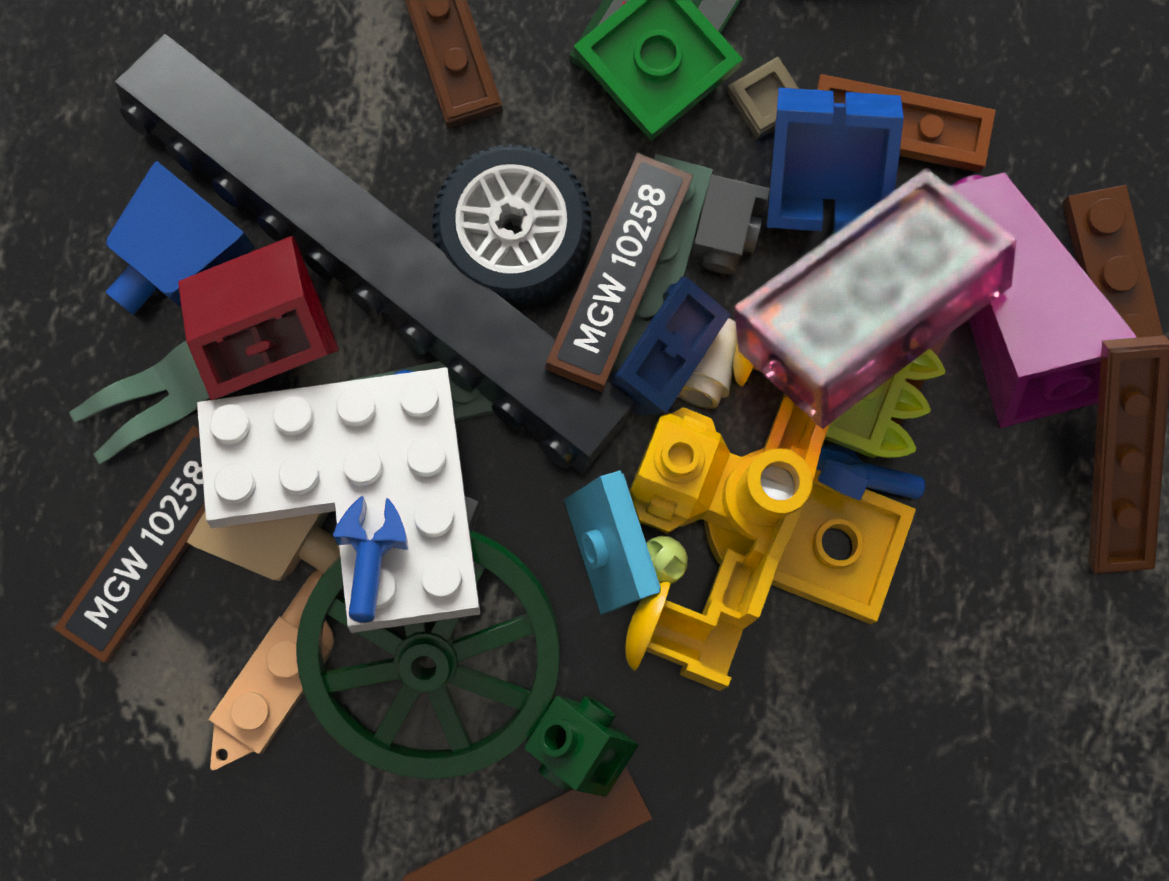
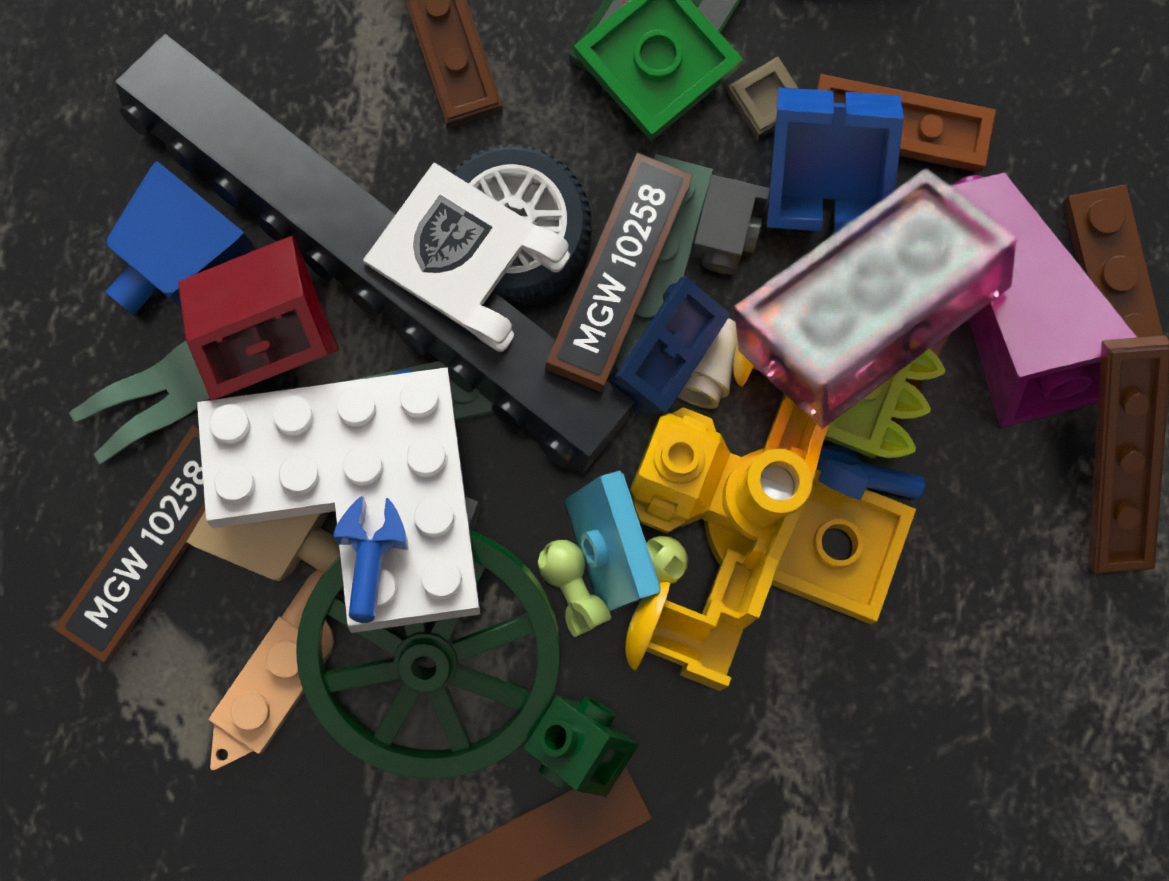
(454, 249): none -> white flag
(563, 566): none -> yellowish green arm

